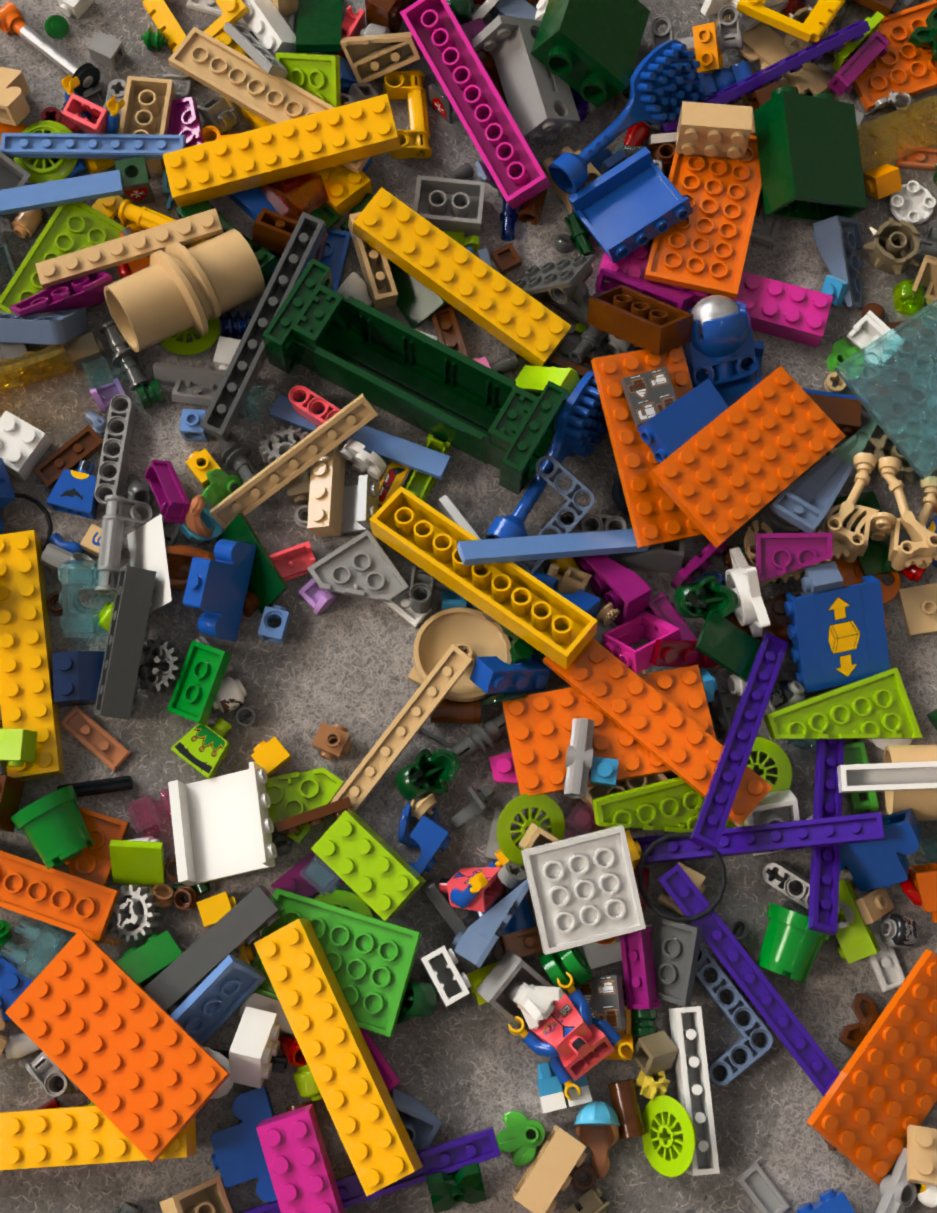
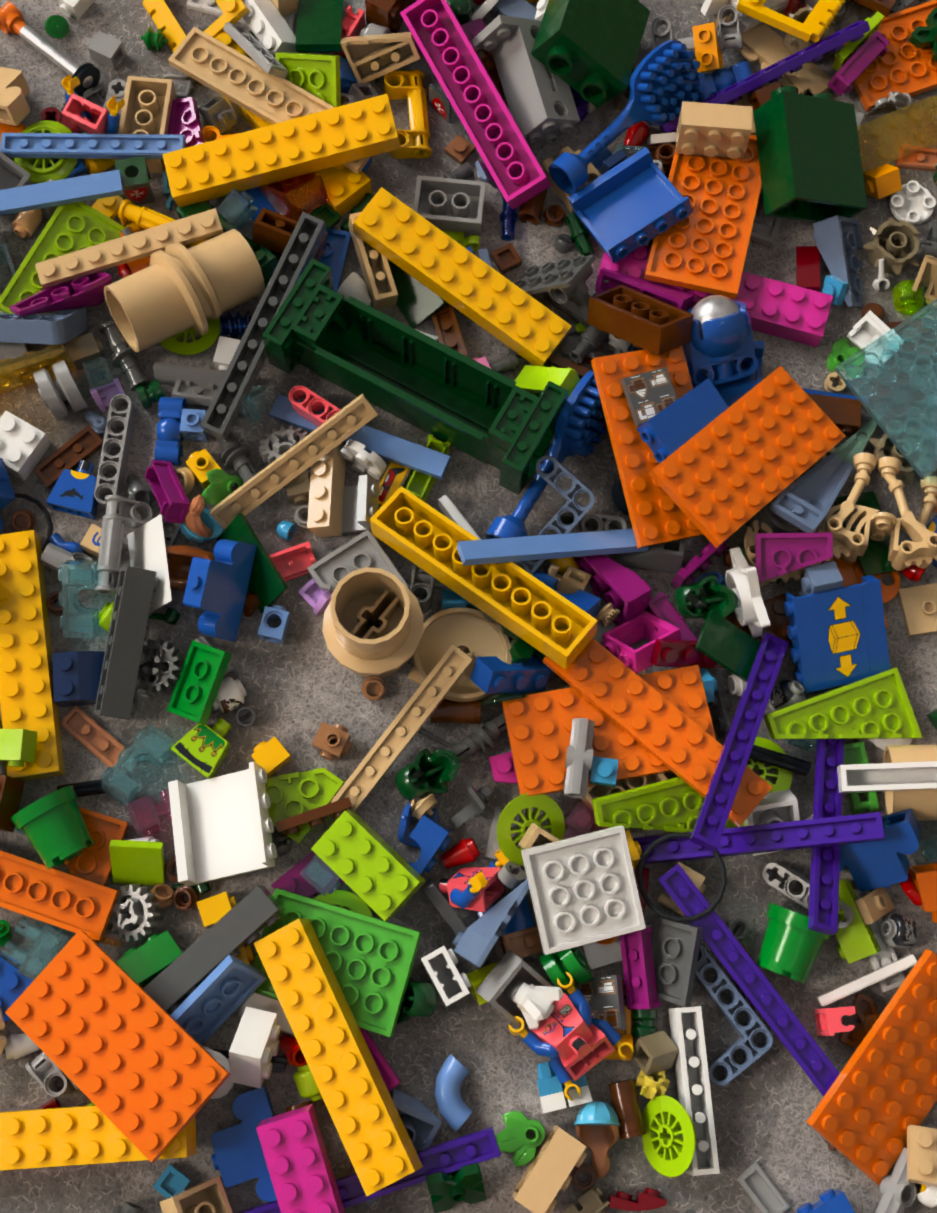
(23, 520): none -> reddish brown plate
(59, 390): none -> light grey wheel
(149, 746): none -> clear light blue arch
(169, 438): none -> blue piece
(170, 617): none -> dark green hand
(171, 1181): none -> dark azure plate
(186, 479): none -> tan hat
(237, 208): none -> clear light blue brick
(283, 530): none -> dark azure hinge
(365, 598): none -> tan piece
(373, 687): none -> medium nougat plate
(449, 1095): none -> medium blue cylinder
(459, 149): none -> medium nougat plate
(461, 853): none -> red cone
(558, 212): none -> reddish brown plate
(645, 1200): none -> dark red slope
(780, 760): none -> black axle
(808, 267): none -> dark red slope
(830, 1022): none -> coral hinge
(866, 980): none -> white tile
(881, 277): none -> white hand

